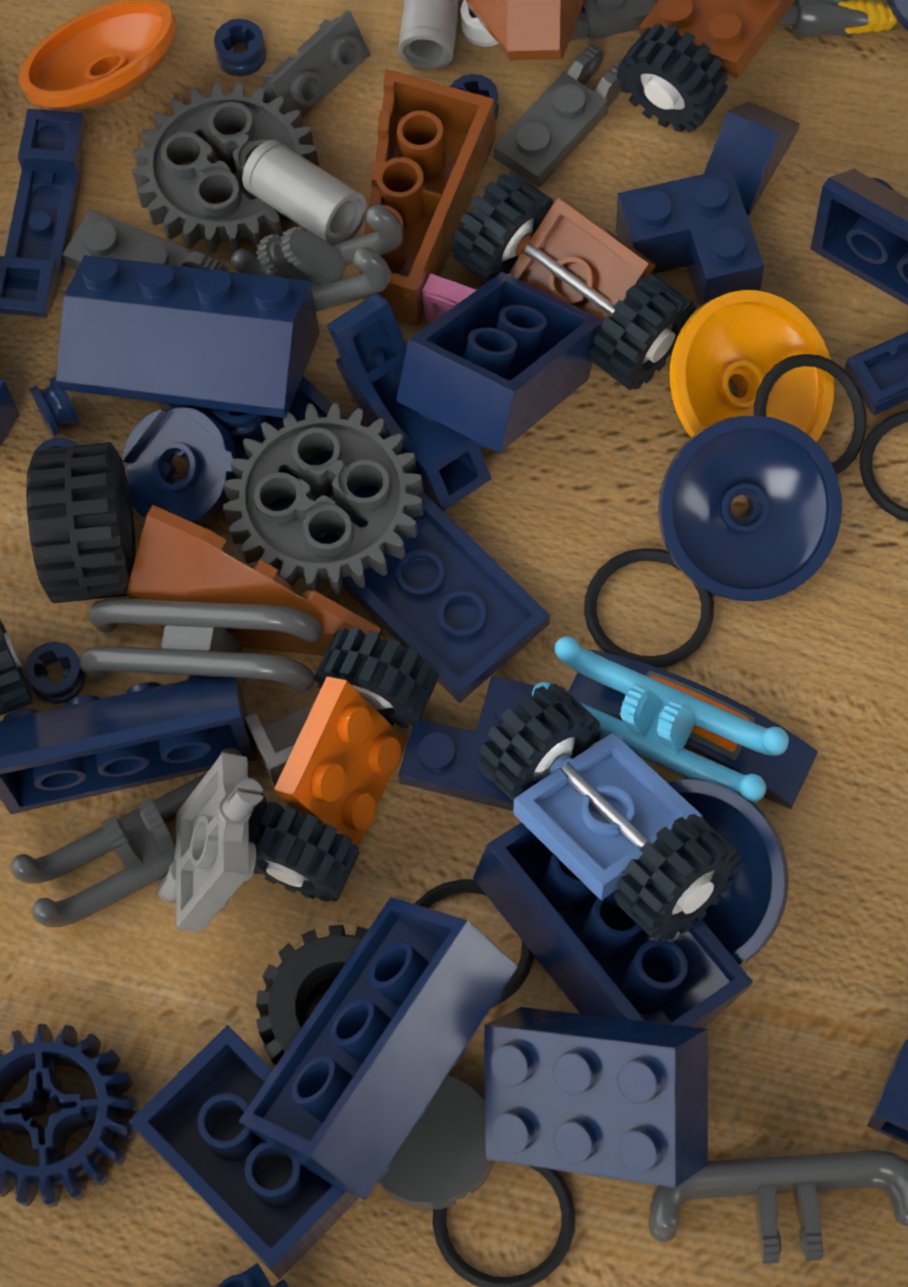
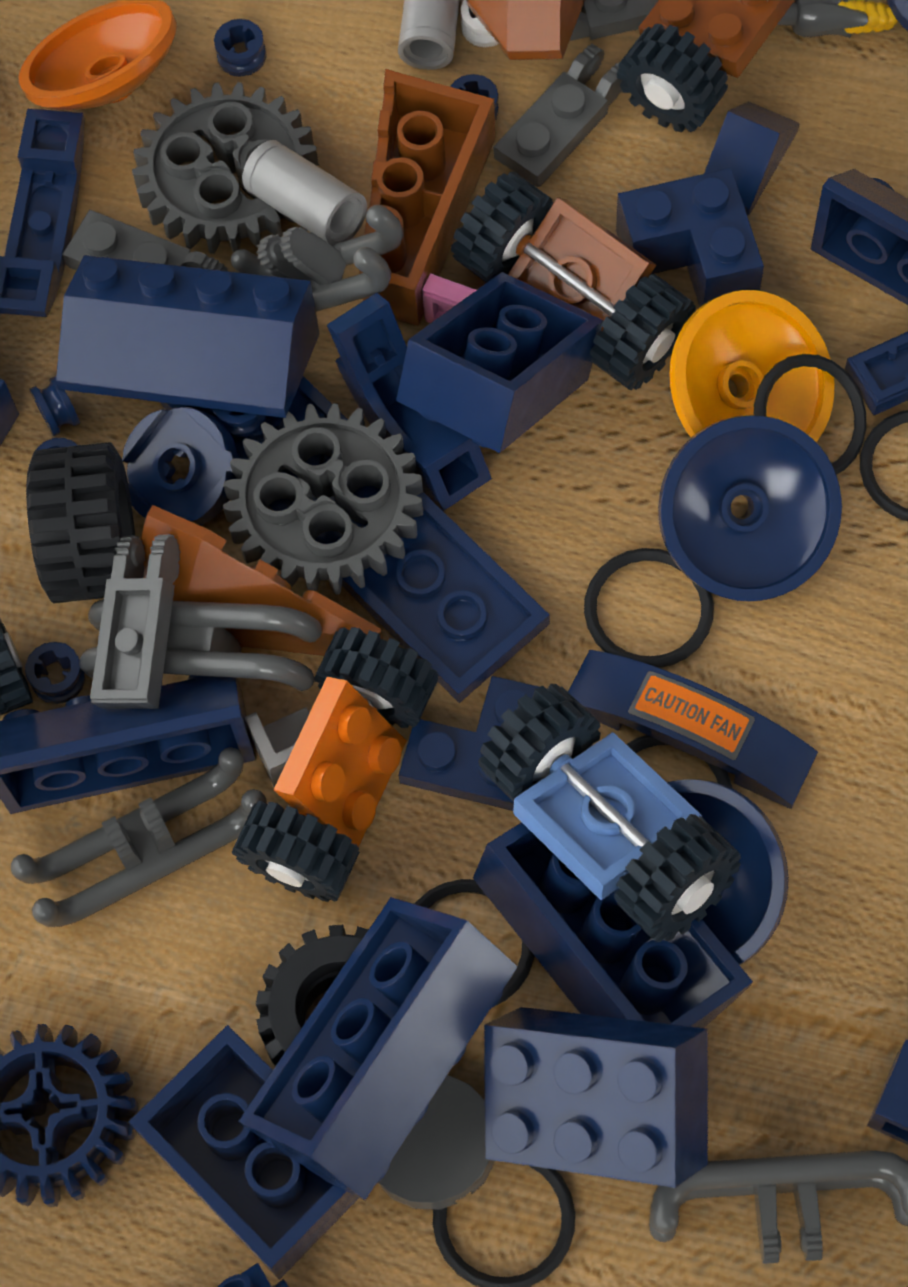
(135, 625): none -> dark grey hinge
(212, 844): light grey plate -> none
(319, 66): dark grey hinge -> none
(662, 718): medium azure piece -> none

